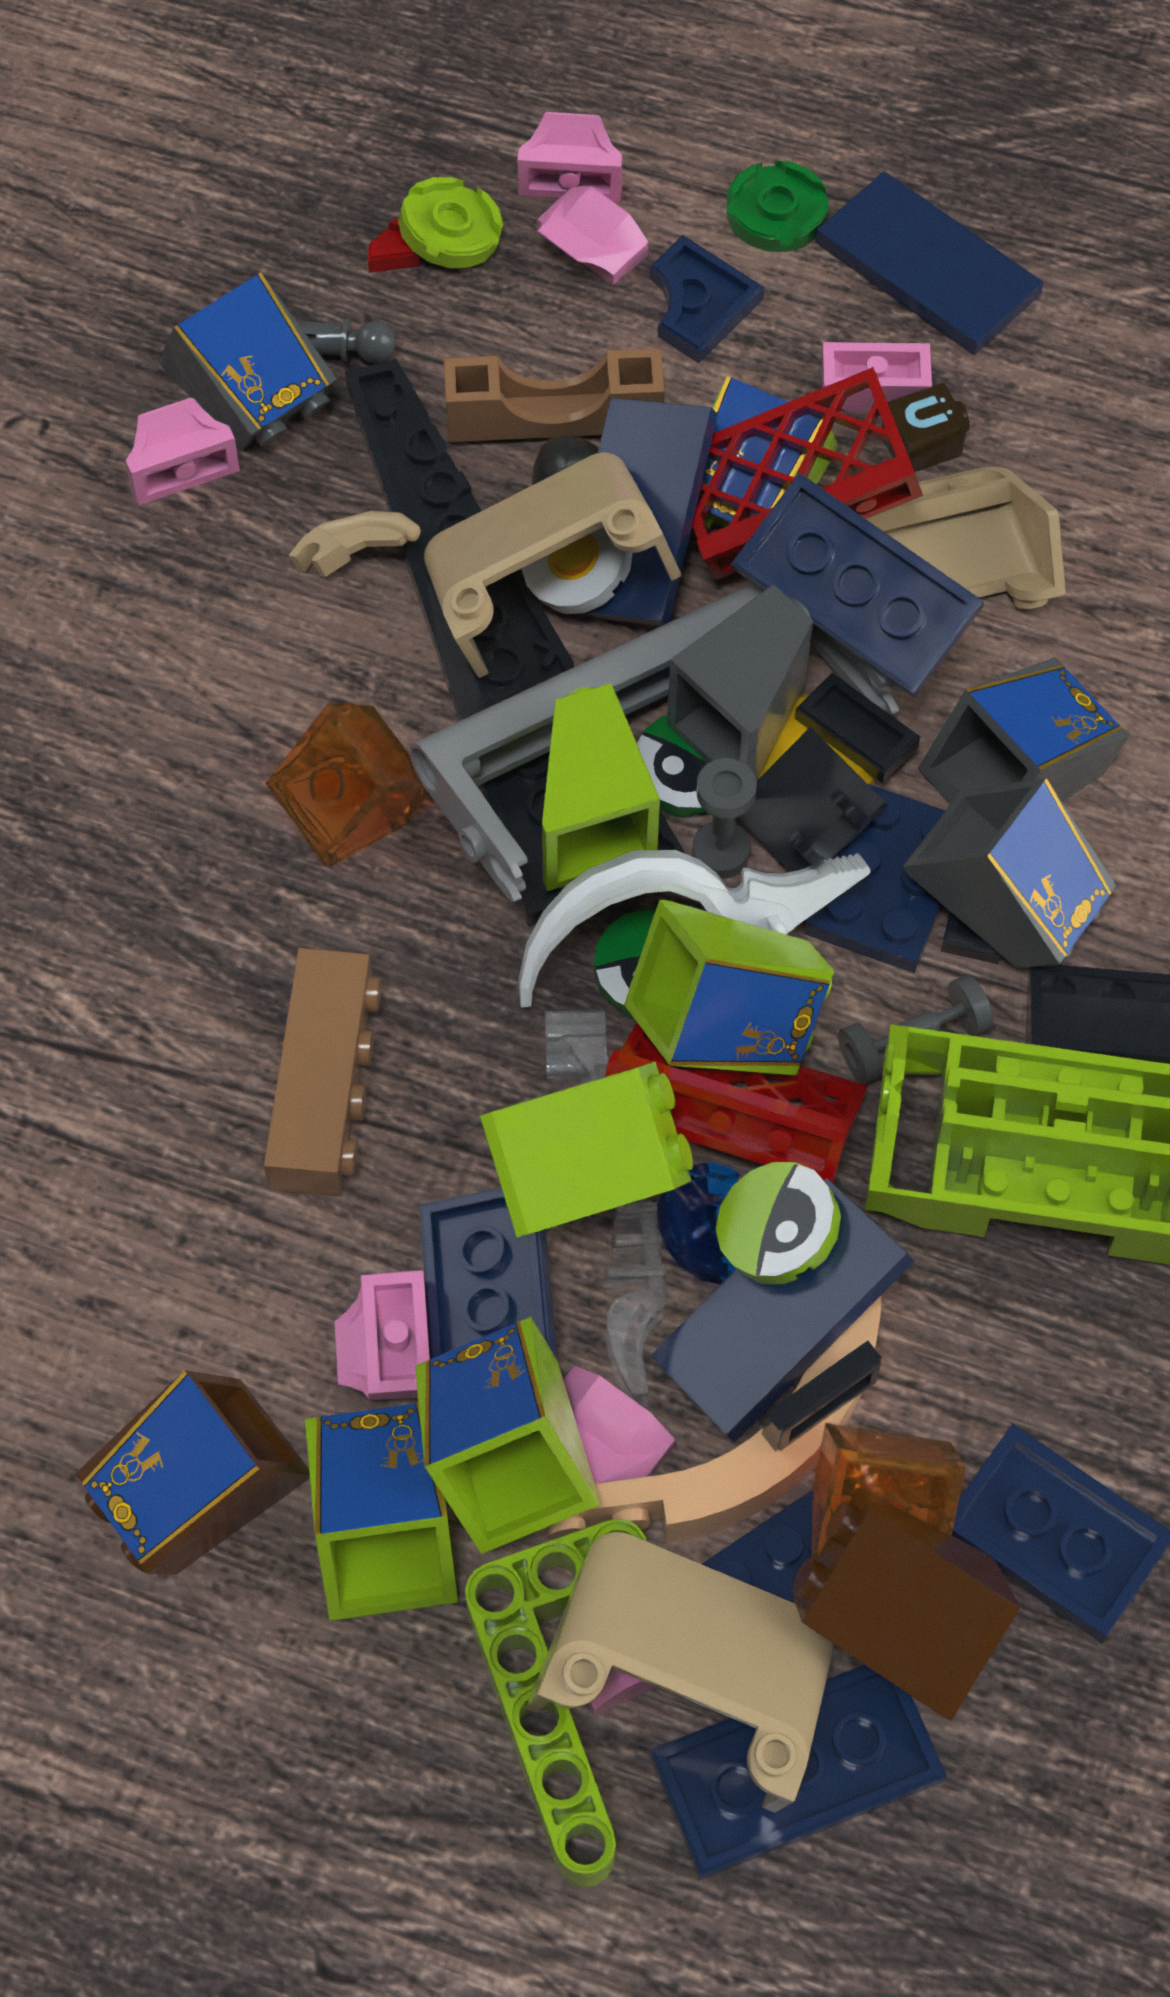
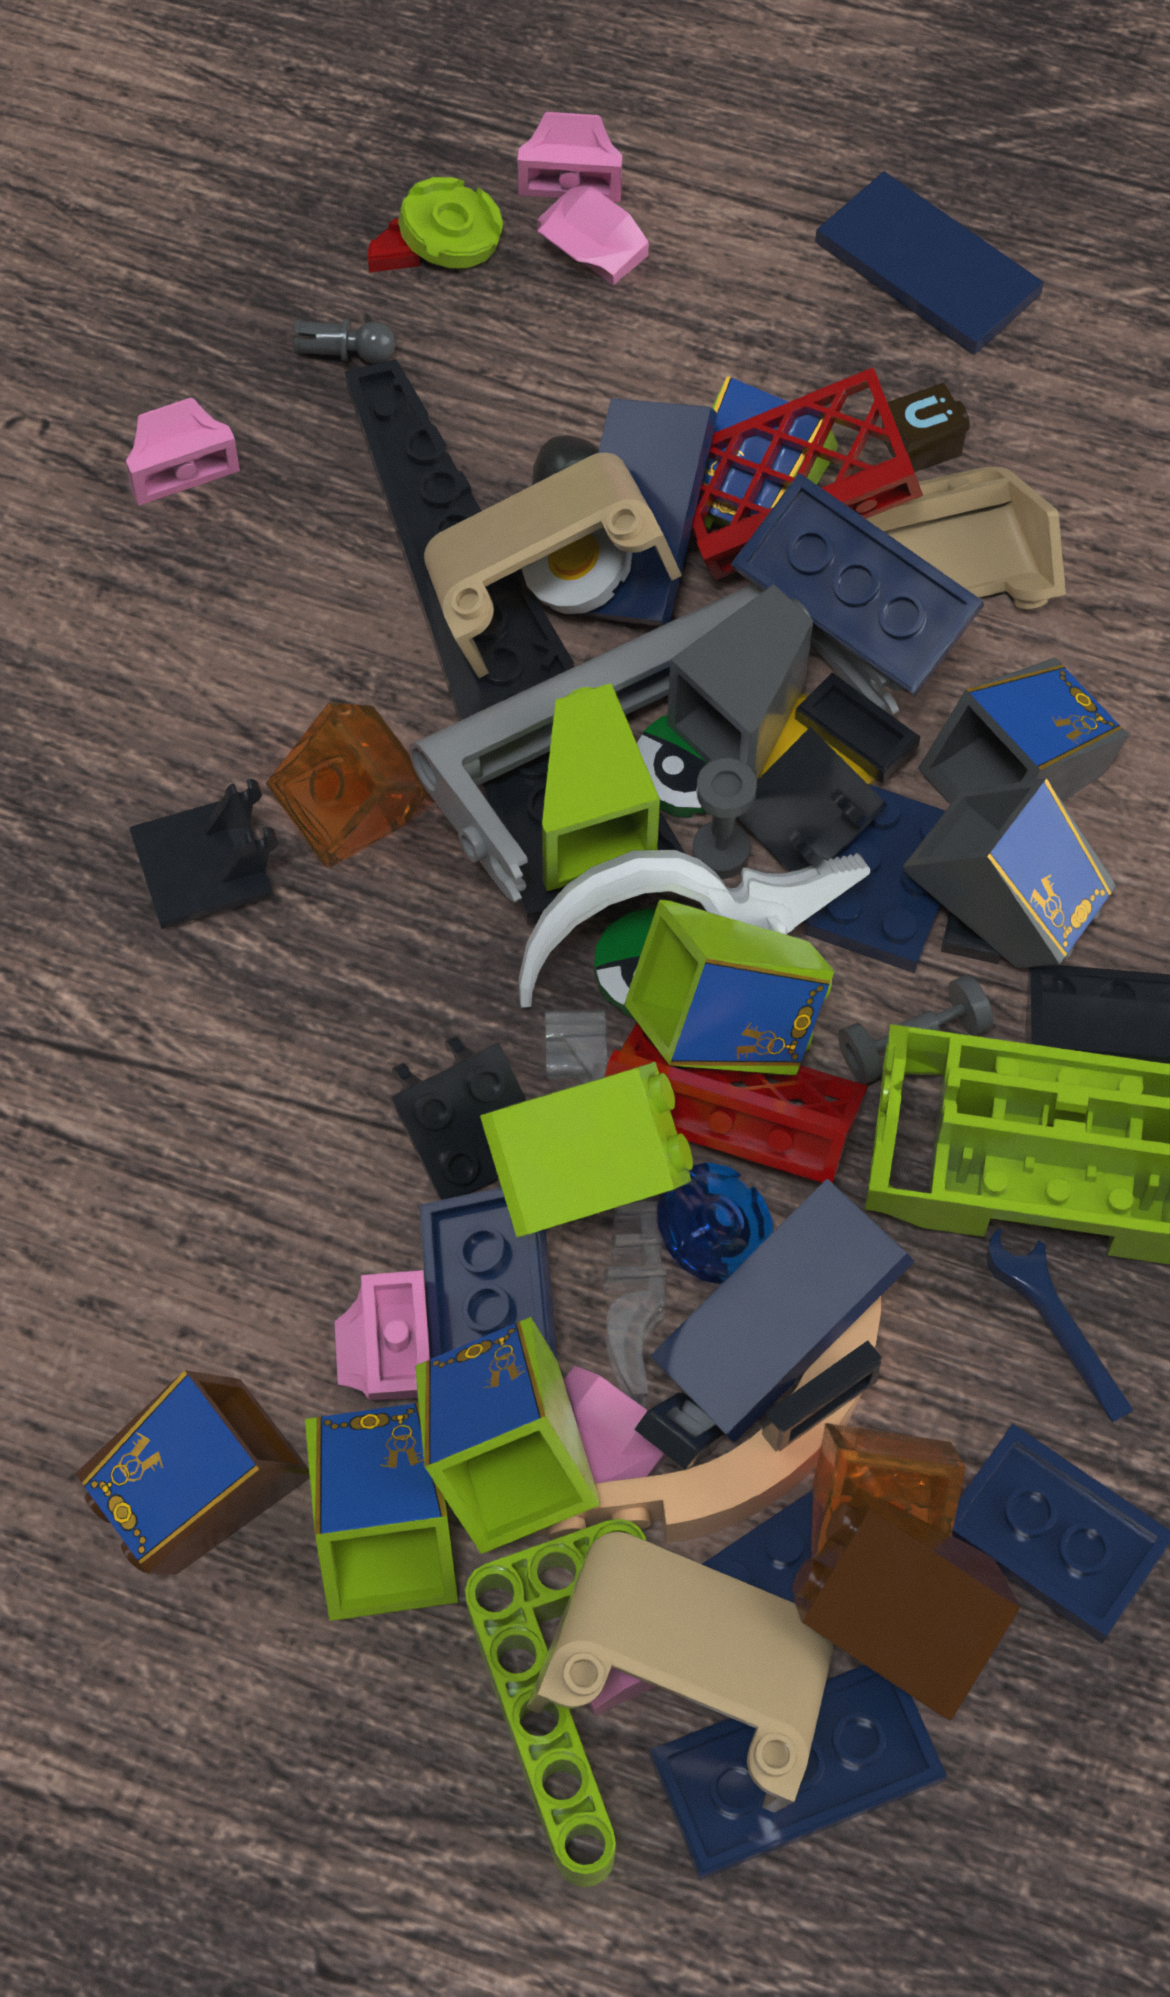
(205, 858): none -> black plate
(249, 364): slope -> none
(320, 1072): medium nougat brick -> none
(334, 541): tan piece -> none
(446, 1112): none -> black plate
(497, 404): medium nougat arch -> none
(680, 1430): none -> black tile
(702, 297): dark blue tile -> none
(777, 206): green tile -> none
(778, 1222): tile -> none
(899, 368): bright pink slope -> none
(1032, 1280): none -> dark blue piece

